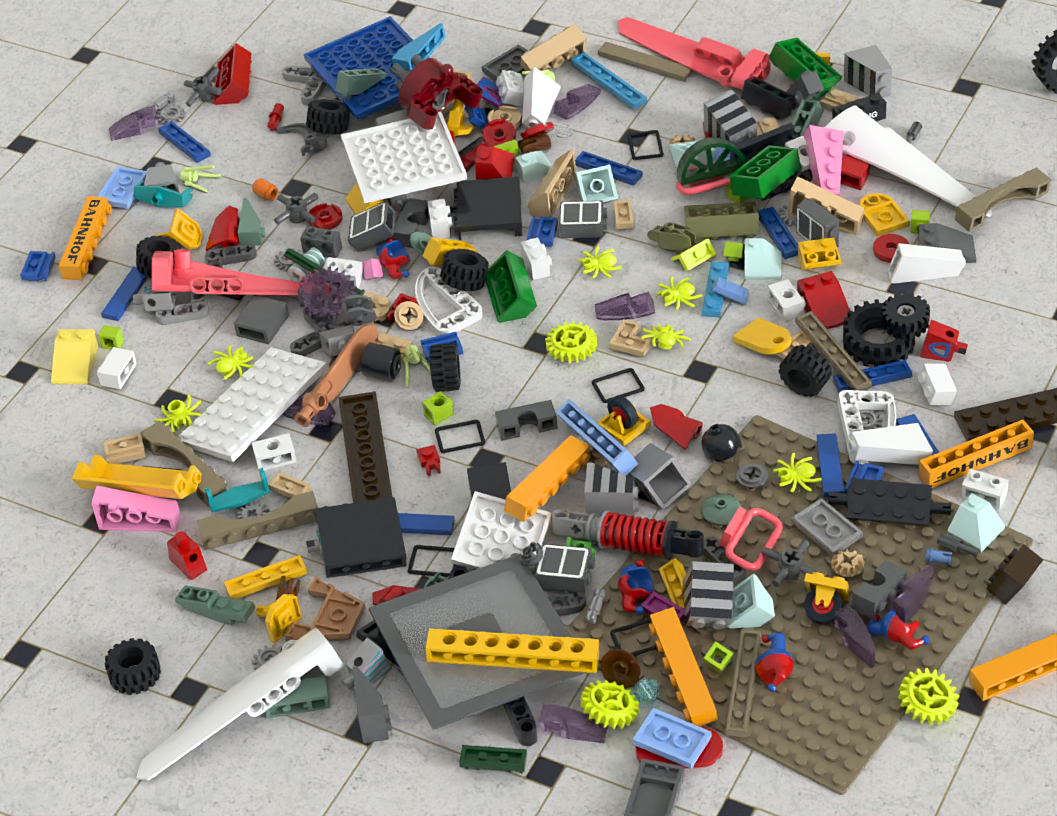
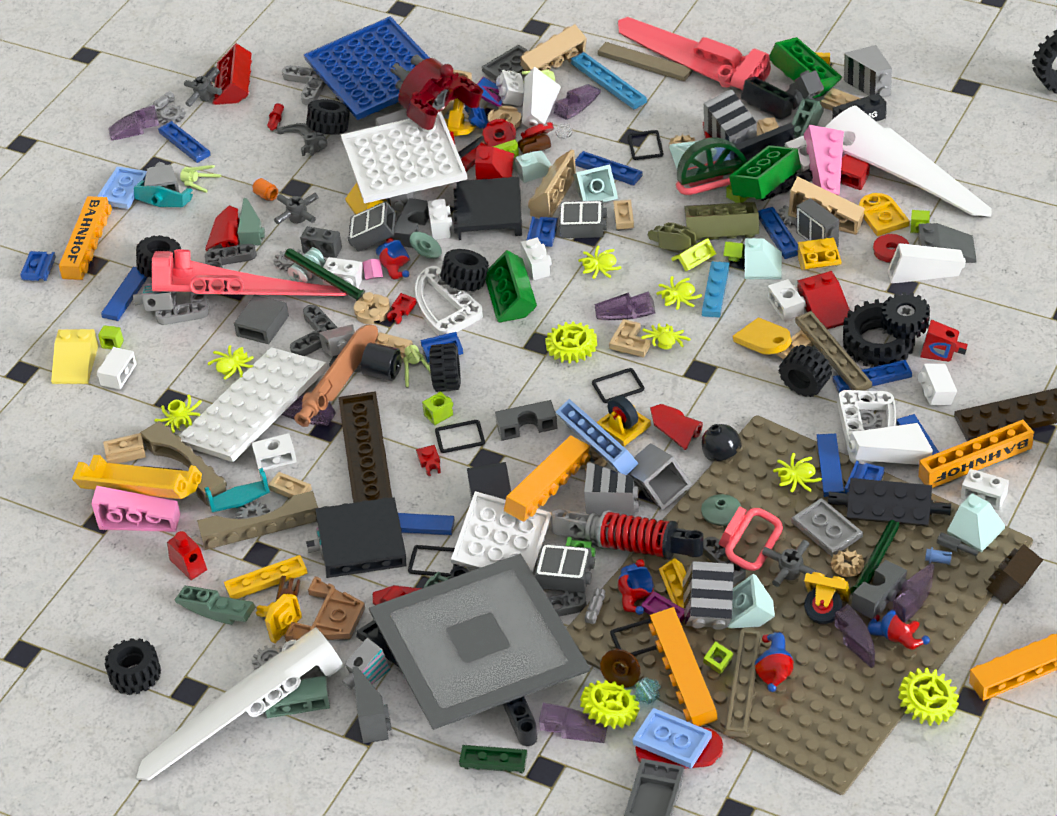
(184, 230): yellow piece -> none
(309, 292): clear purple gear -> none
(333, 214): red tile -> none
(356, 311): dark grey hinge -> none
(357, 81): sand green slope -> none
(415, 311): tan gear -> none
(423, 46): dark azure slope -> none
(438, 247): yellow slope -> none
(512, 650): yellow brick -> none
(532, 554): dark grey plate -> none
(730, 290): medium blue tile -> none
(746, 471): flat silver gear -> none
(877, 554): none -> dark green axle
(913, 131): dark grey axle -> none
(1026, 186): dark tan arch -> none

